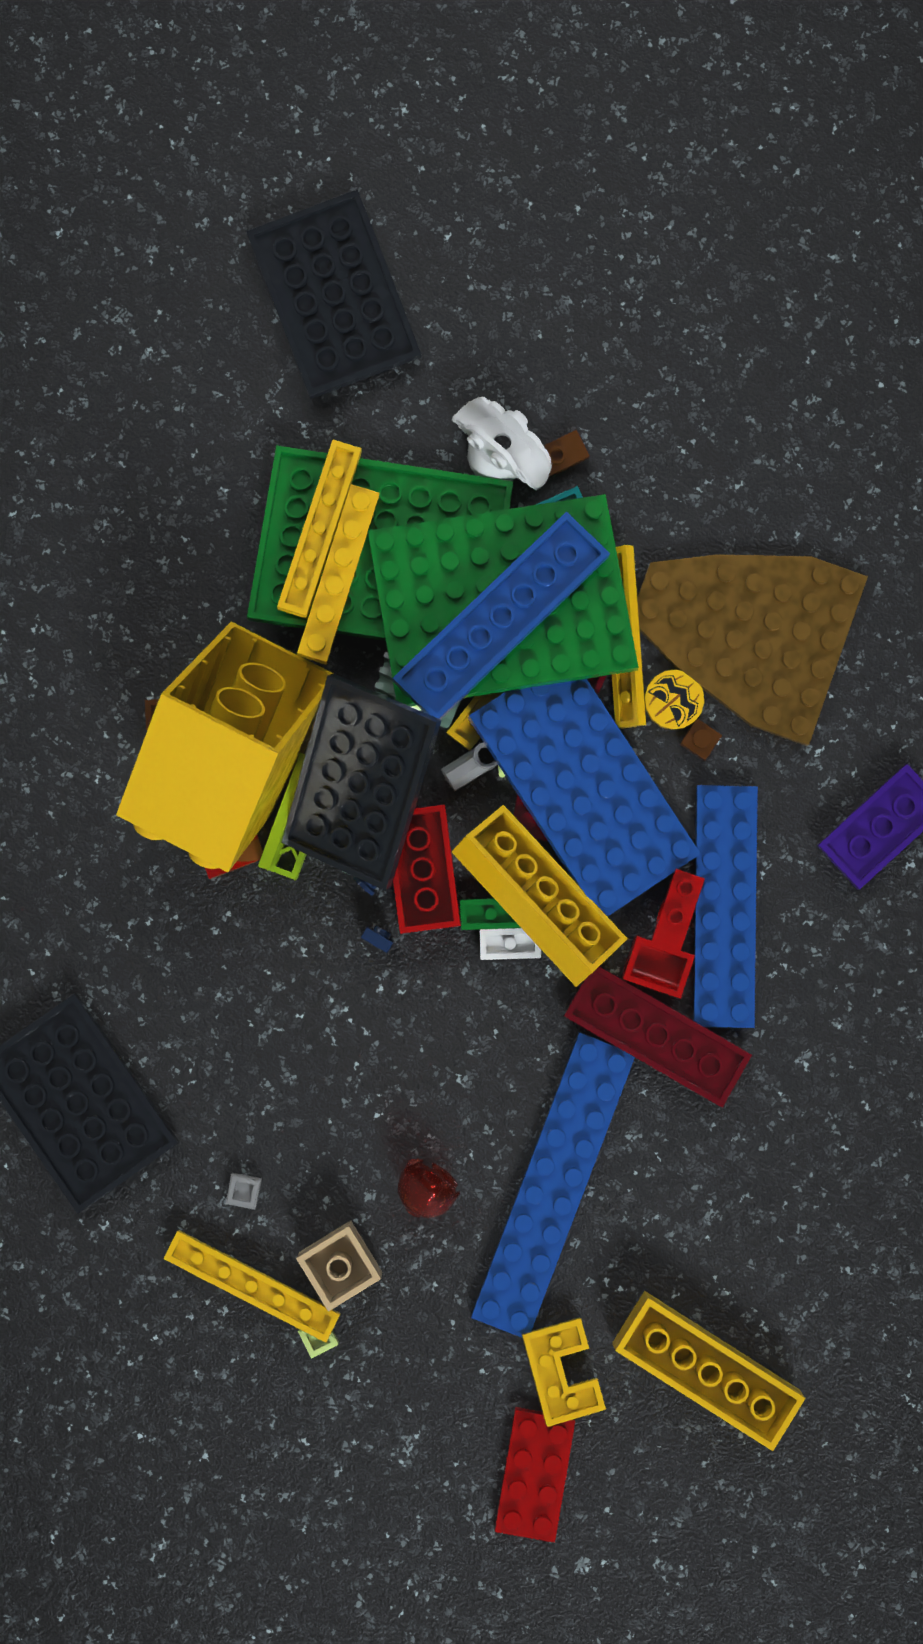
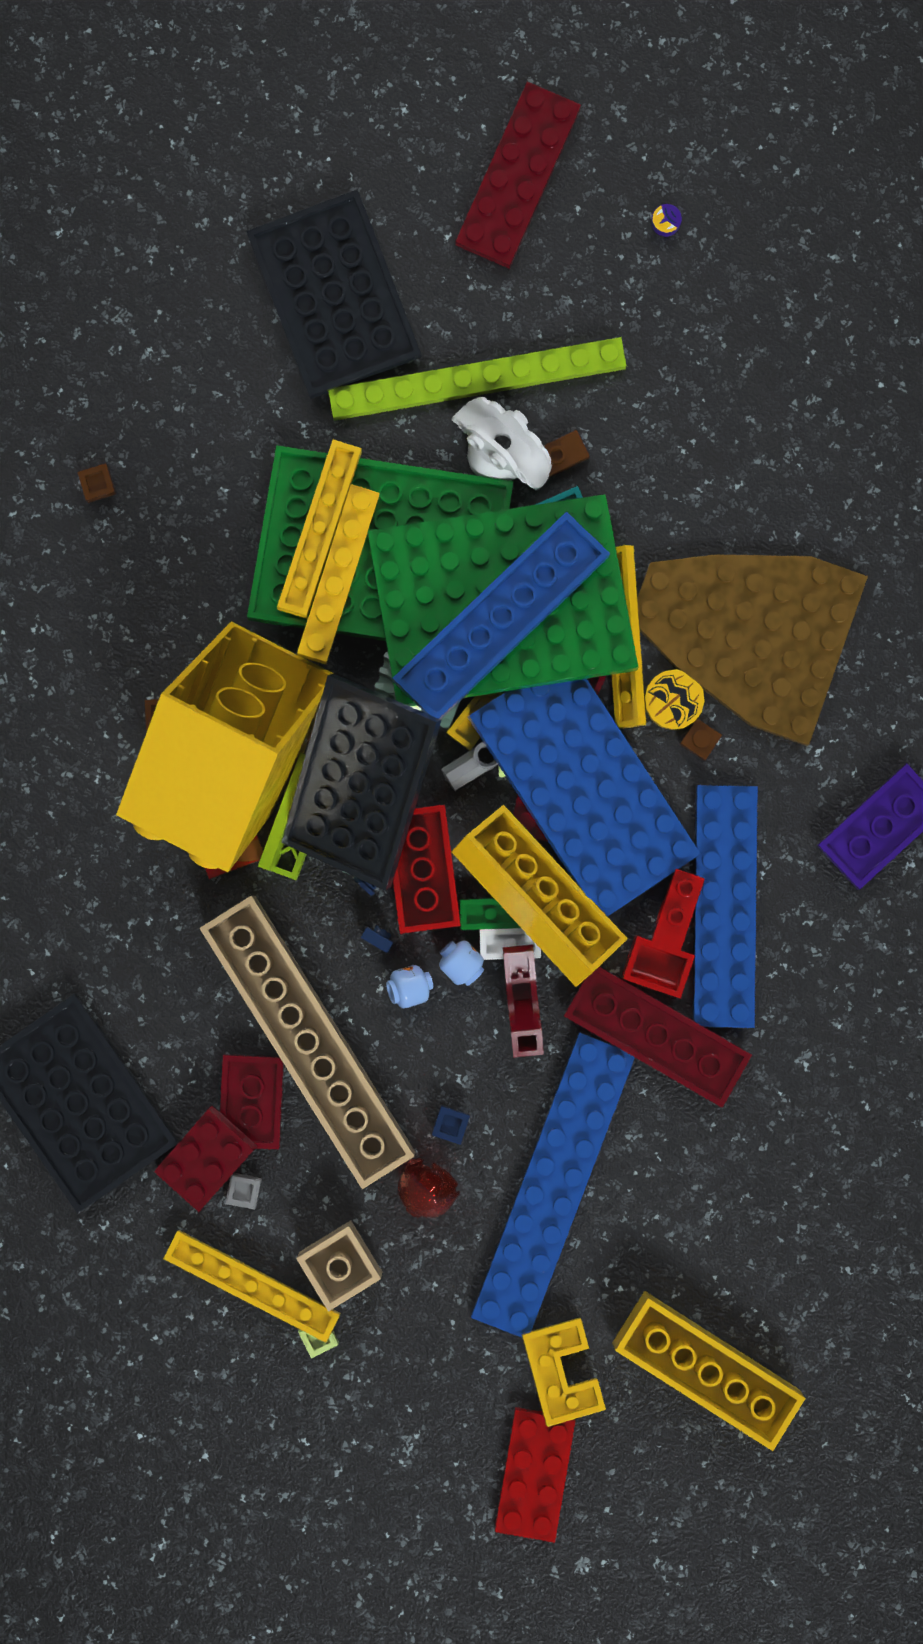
(96, 483): none -> reddish brown plate
(205, 1158): none -> dark red plate
(254, 1097): none -> dark red plate
(308, 1041): none -> tan brick
(409, 986): none -> light blue head
(451, 1125): none -> dark blue plate
(461, 962): none -> light blue head
(477, 378): none -> lime plate
(518, 175): none -> dark red plate
(522, 1001): none -> dark red arch
(666, 220): none -> tile

